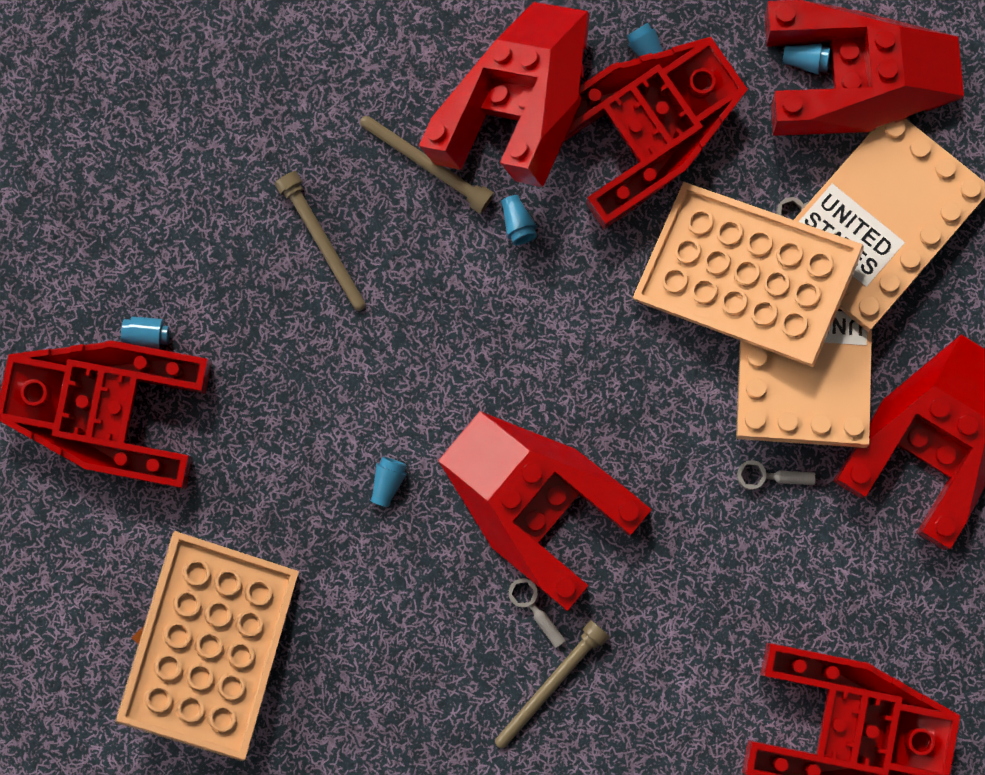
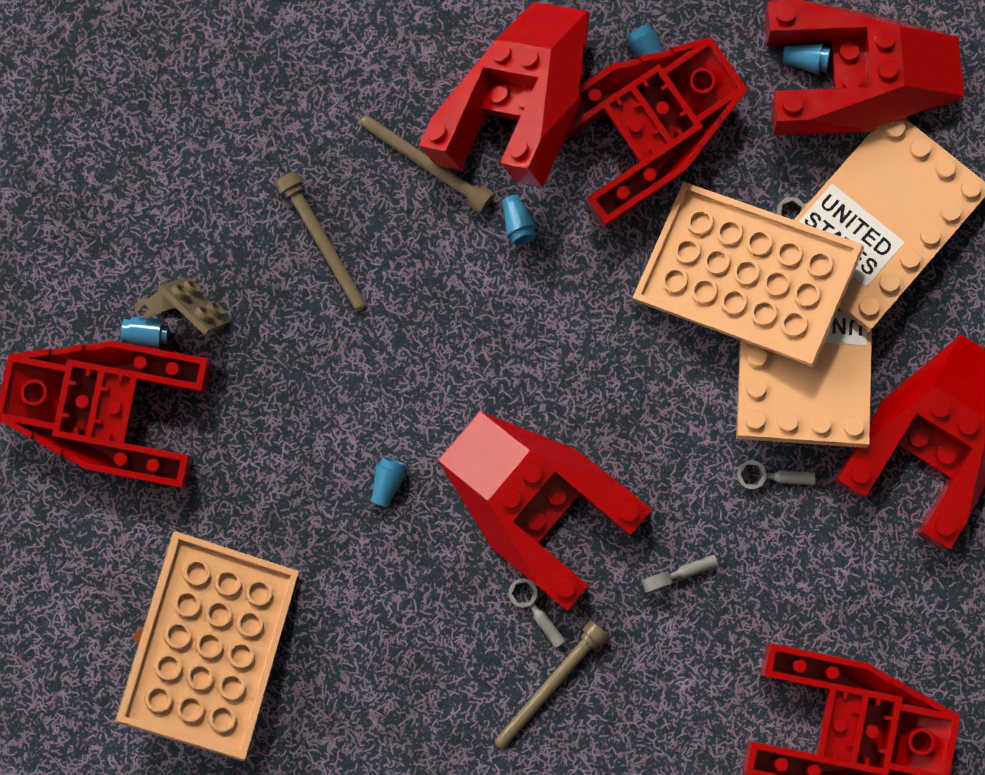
(187, 298): none -> dark tan plate
(685, 571): none -> light grey piece

